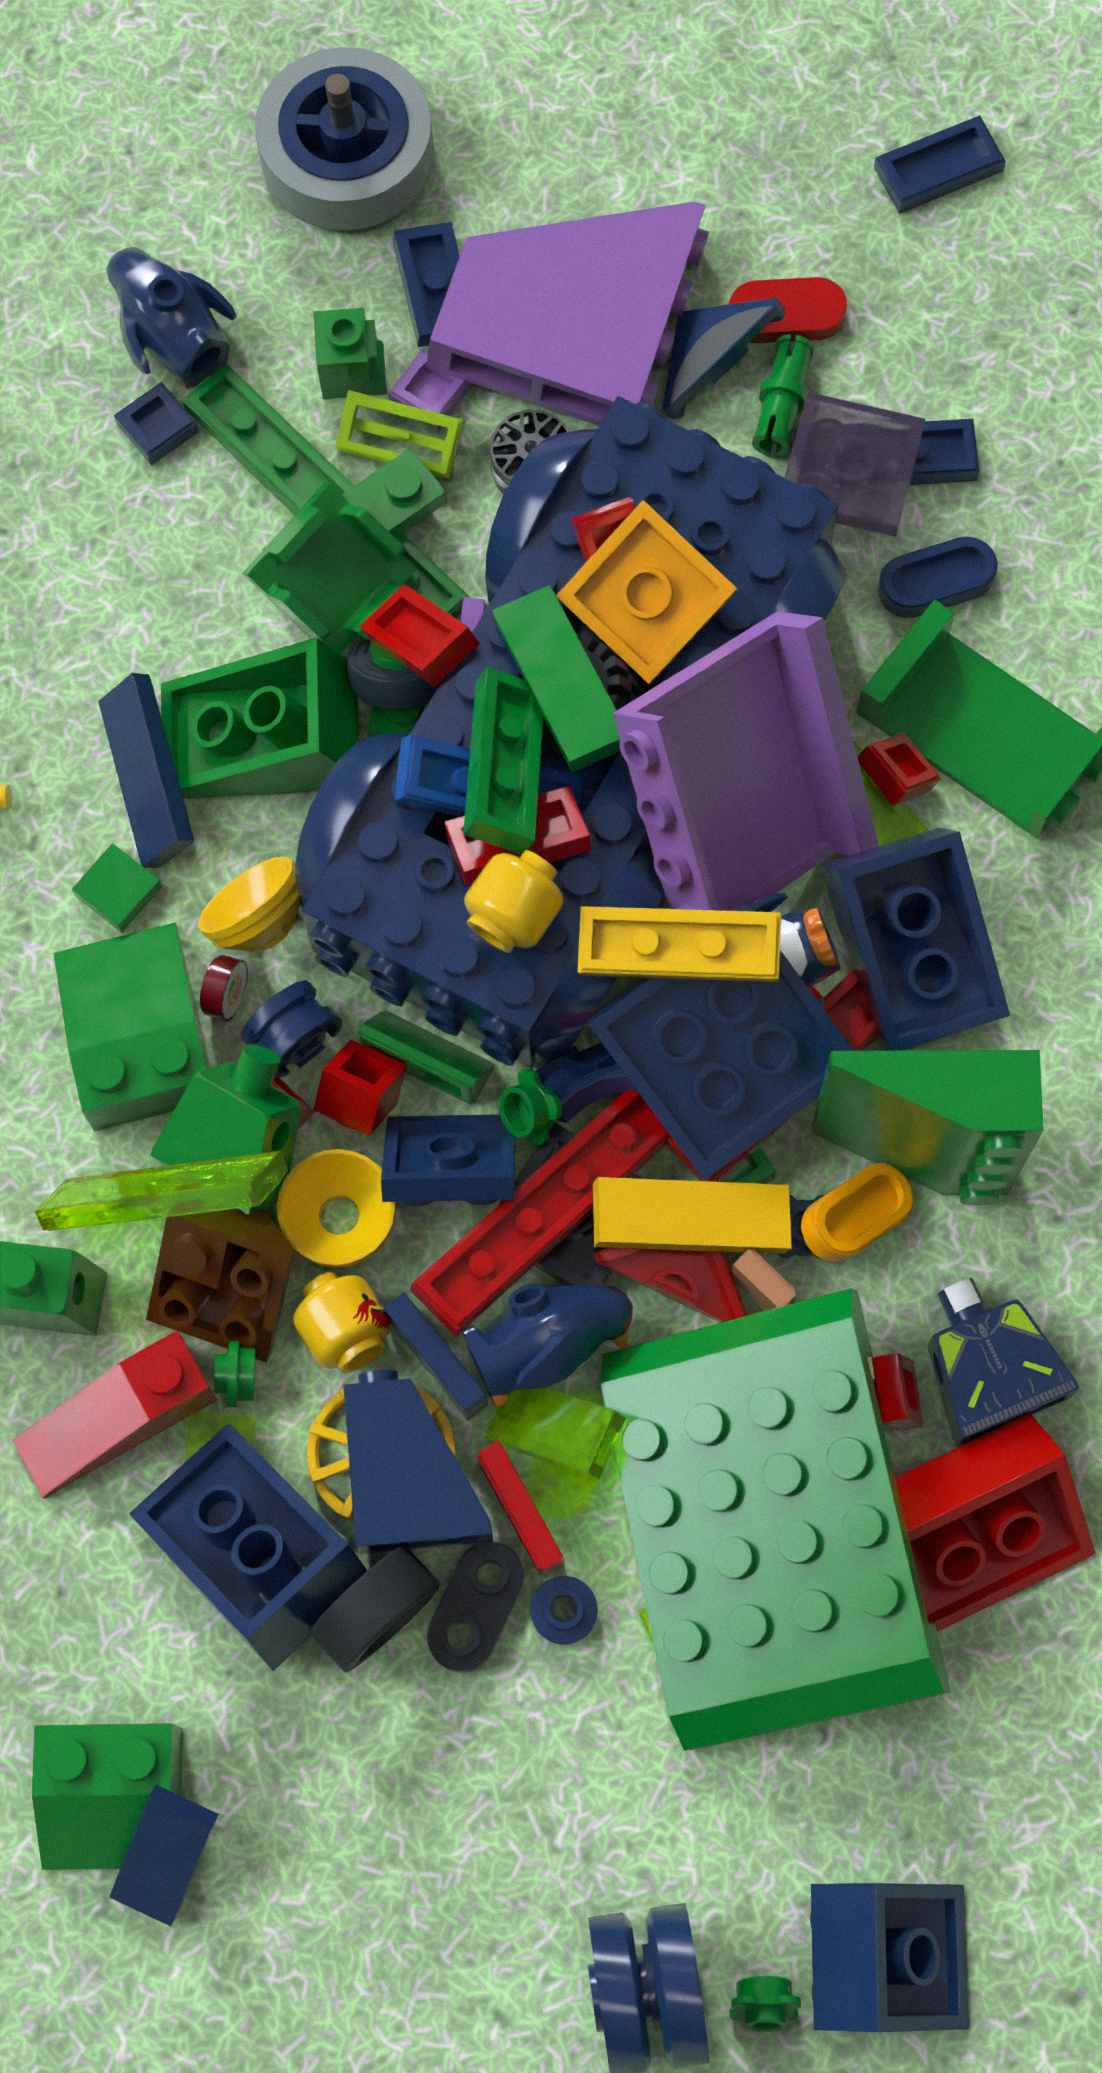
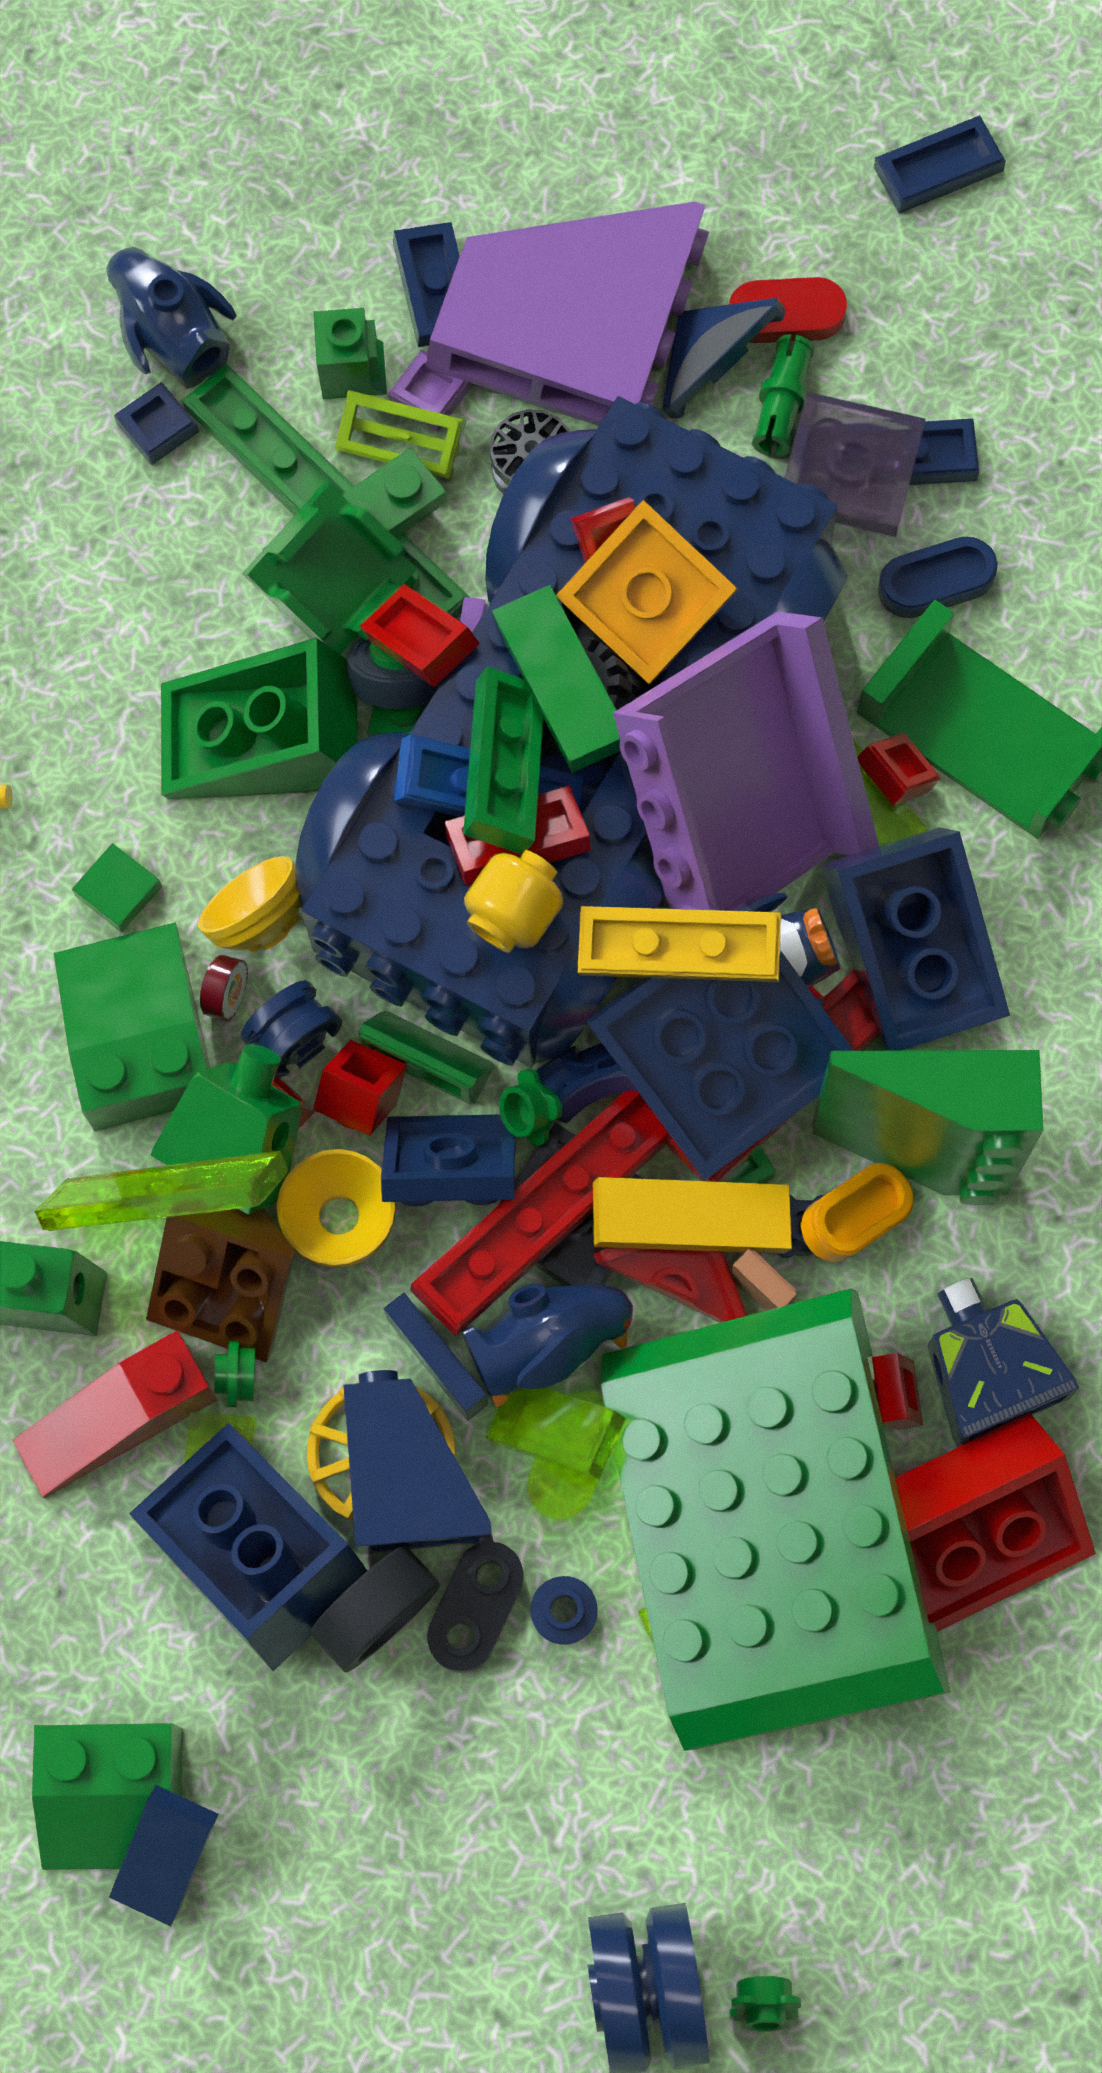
(146, 771): dark blue tile -> none
(342, 1322): yellow head -> none
(345, 138): wheel -> none
(520, 1509): red tile -> none
(889, 1957): dark blue slope -> none

